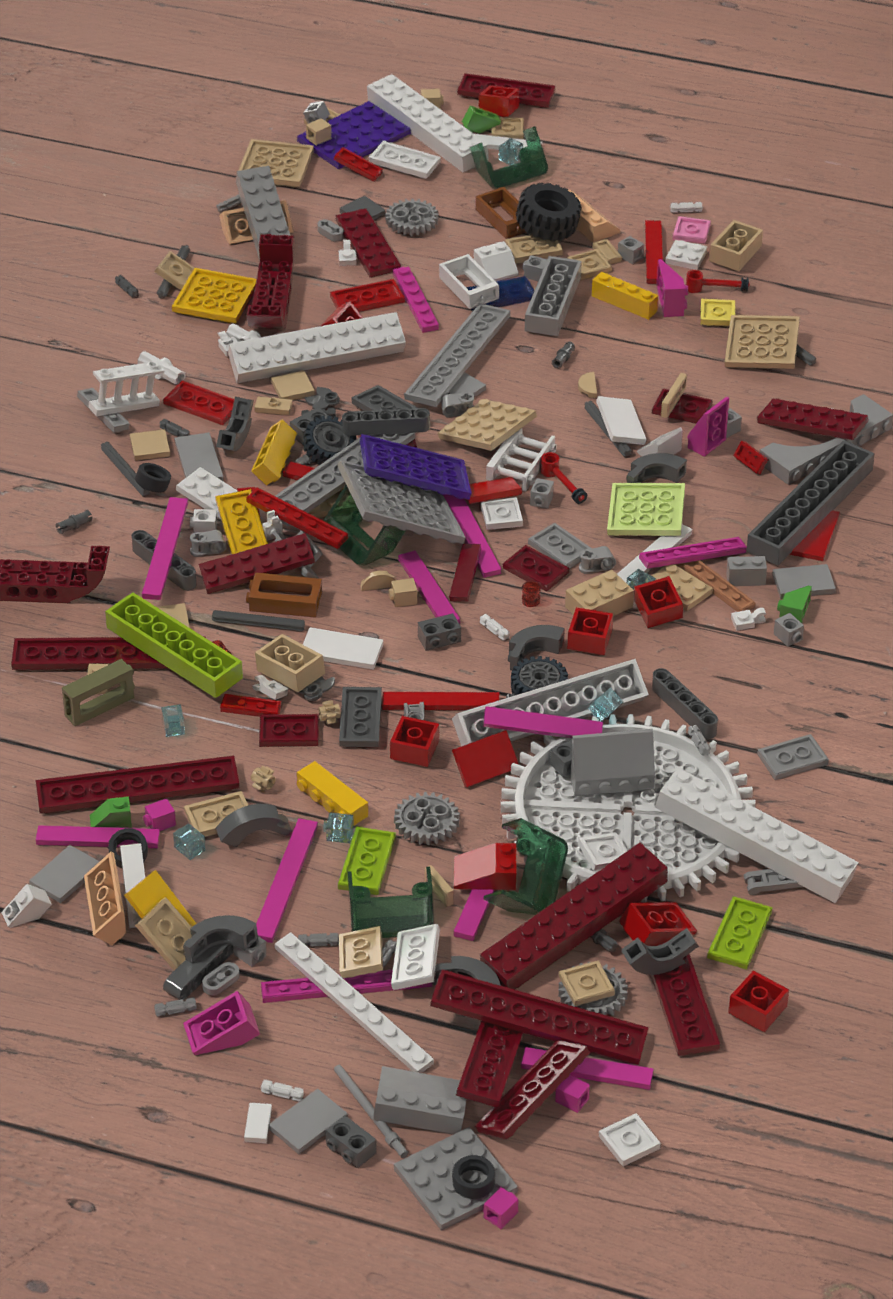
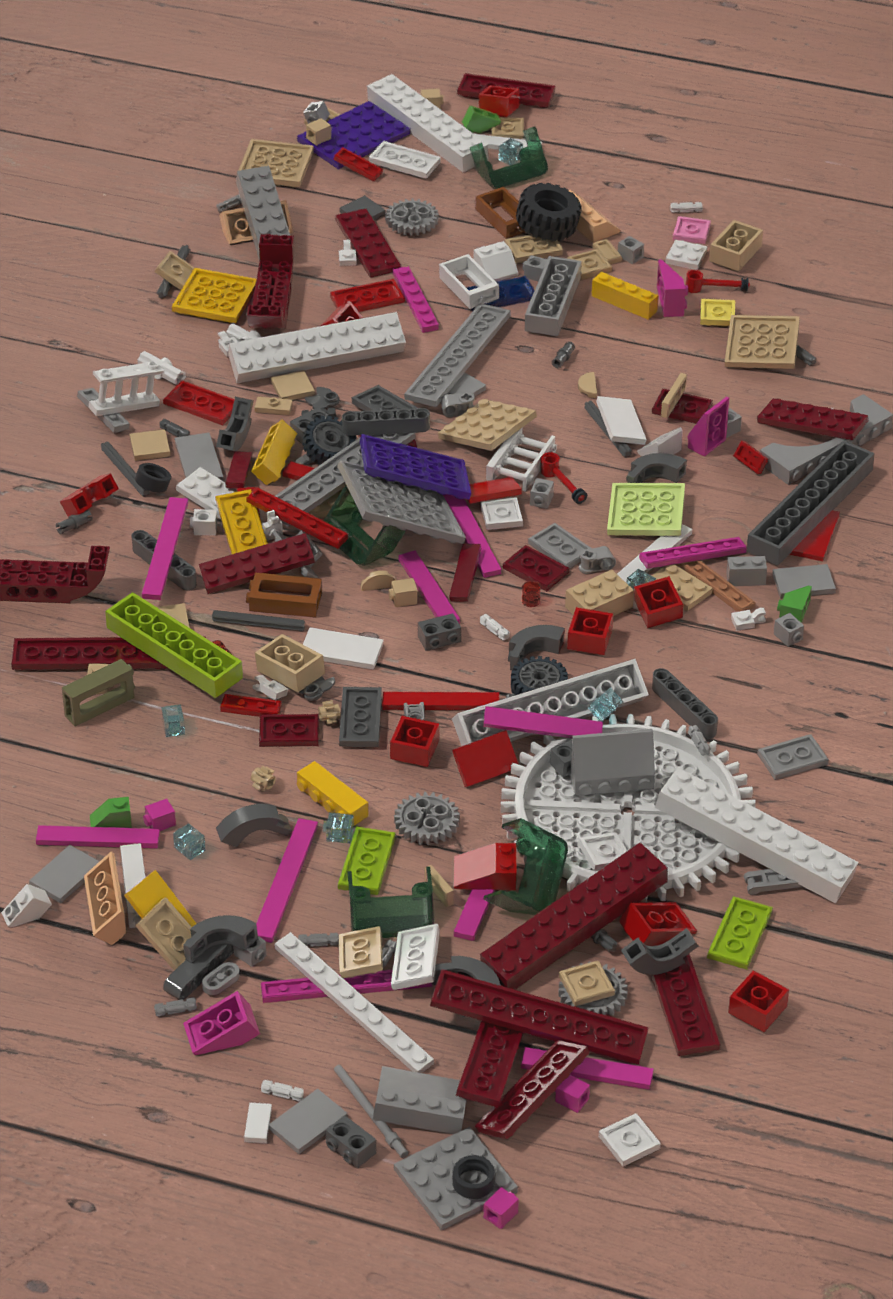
(84, 497): none -> red arch
(123, 835): black tyre -> none
(126, 286): dark grey axle -> none
(137, 784): dark red plate -> none
(208, 543): light grey piece -> none
(209, 813): tan plate -> none
(239, 469): none -> dark red tile
(330, 230): light grey beam -> none
(653, 249): red tile -> none

